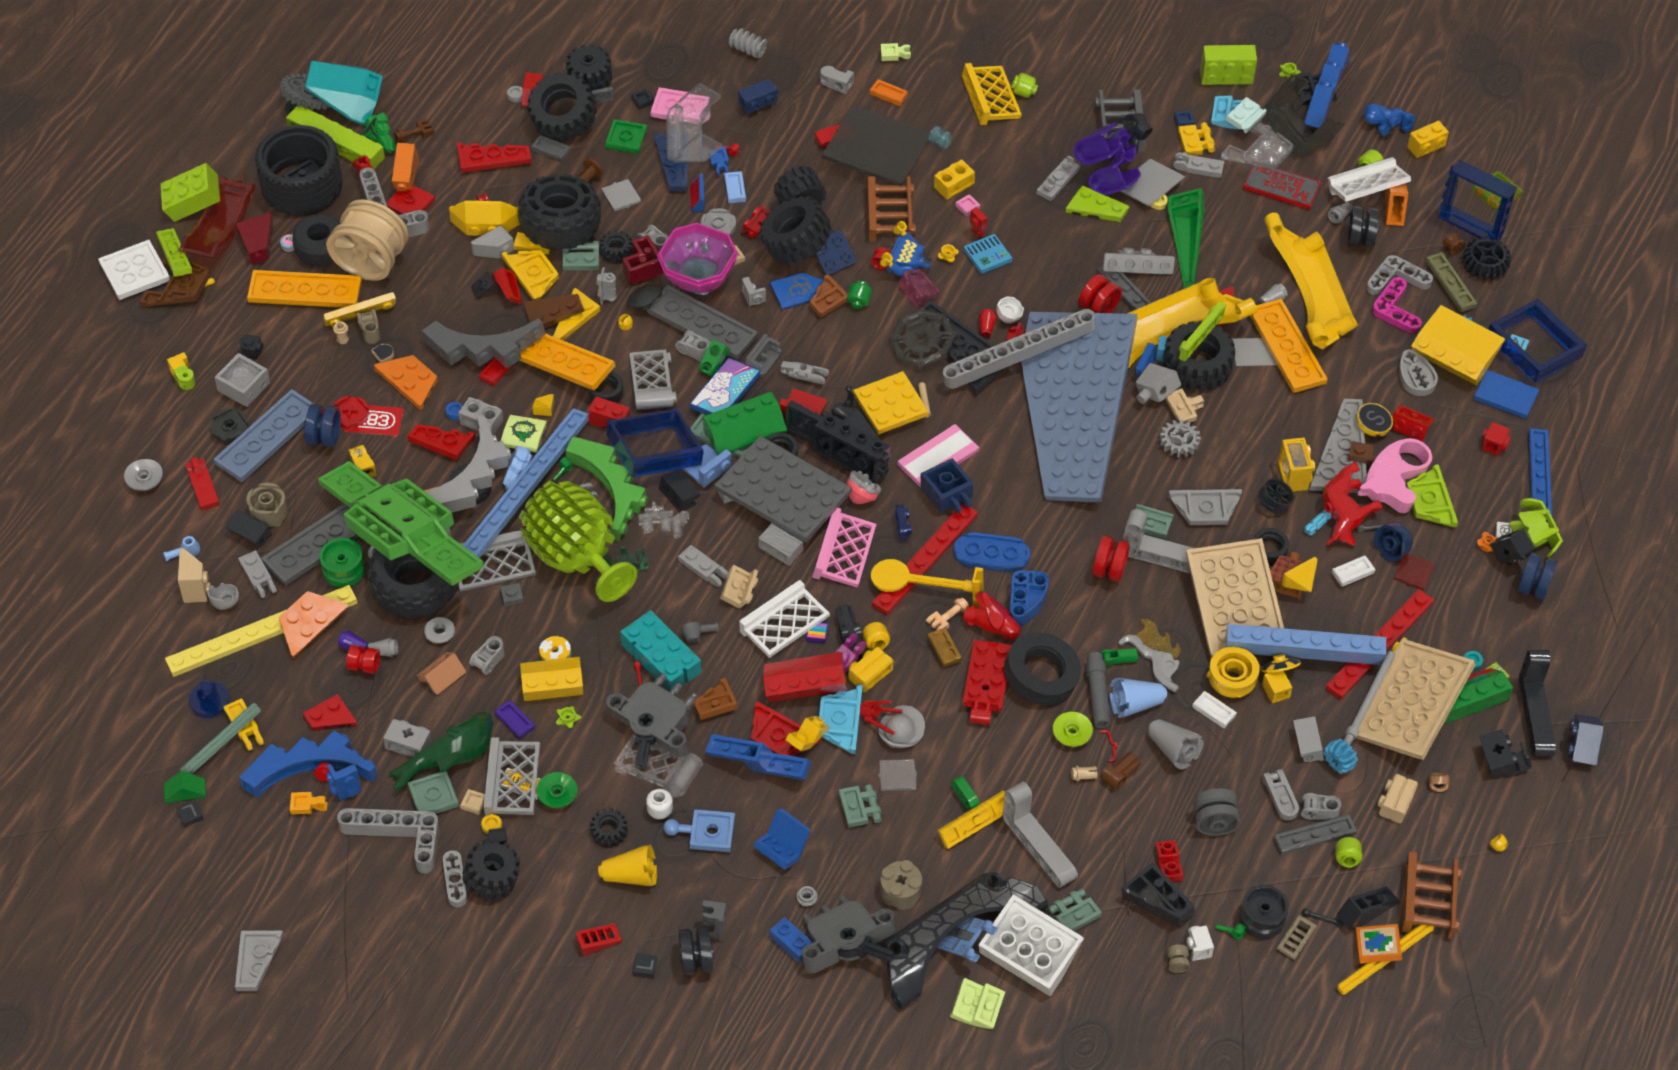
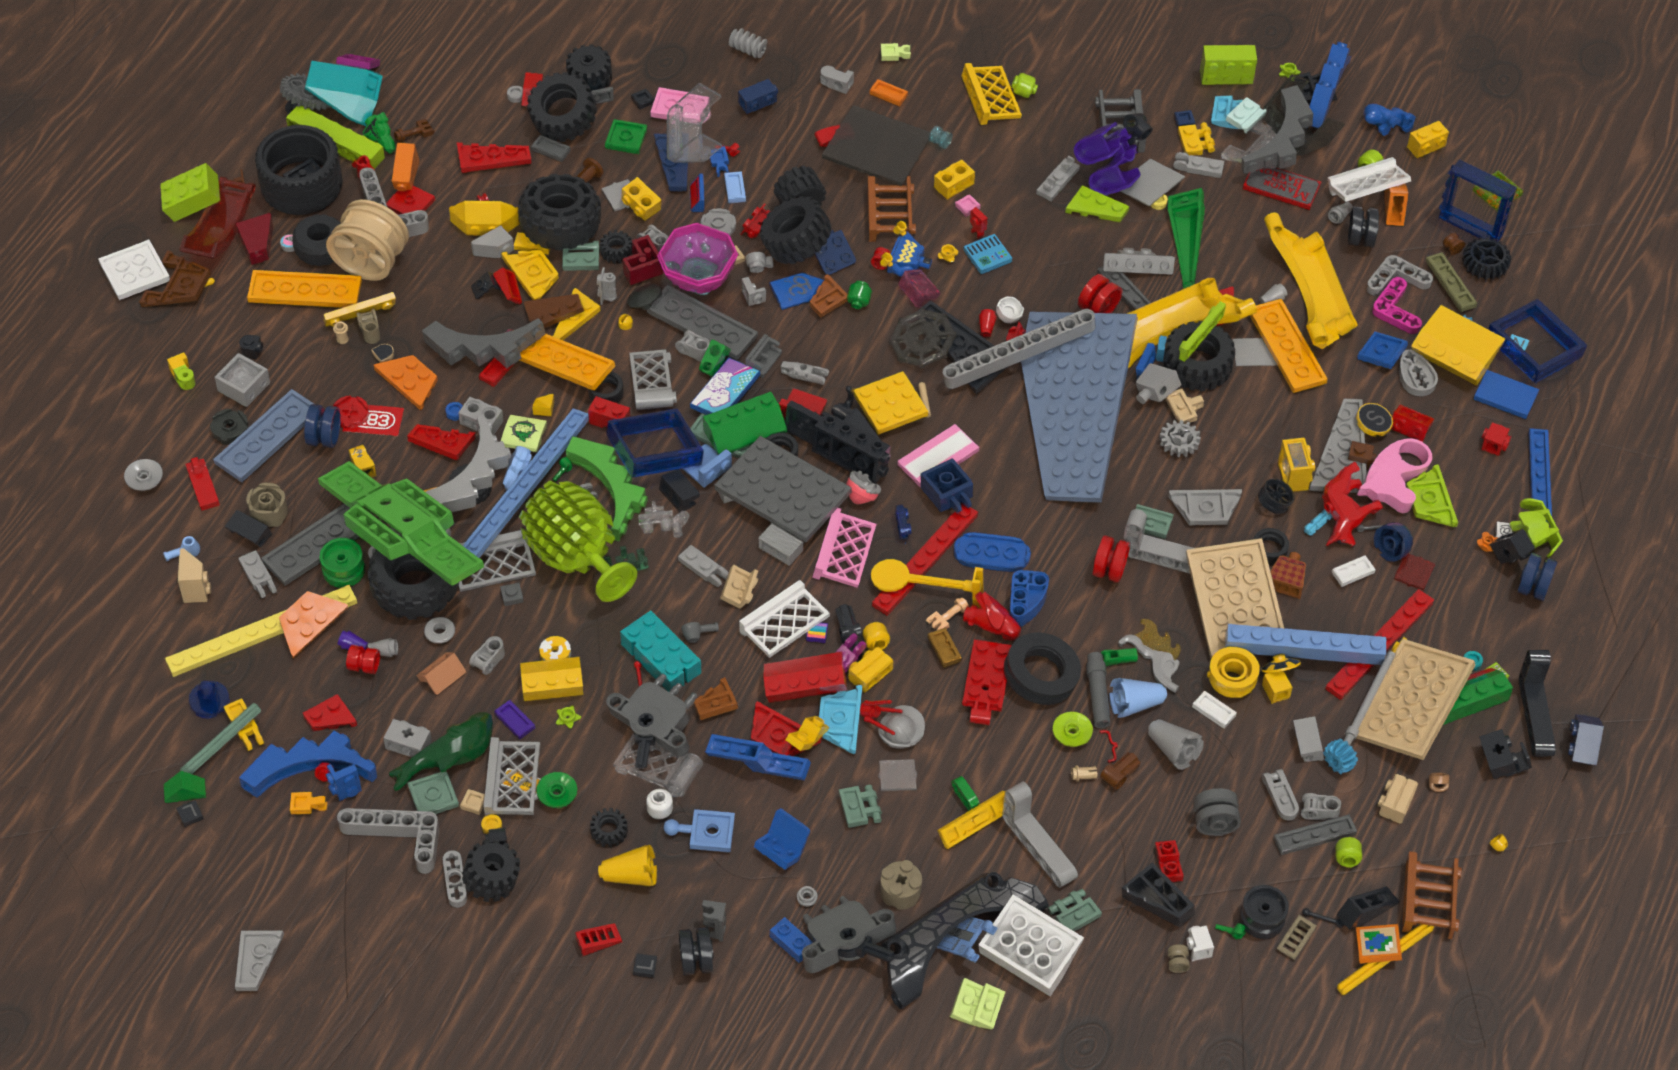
(170, 245): lime plate -> none
(223, 596): light grey hair -> none
(358, 61): none -> magenta tile
(643, 196): none -> yellow brick
(757, 261): none -> light grey piece
(1291, 135): none -> dark grey arch
(1301, 576): yellow slope -> none
(1382, 350): none -> blue tile

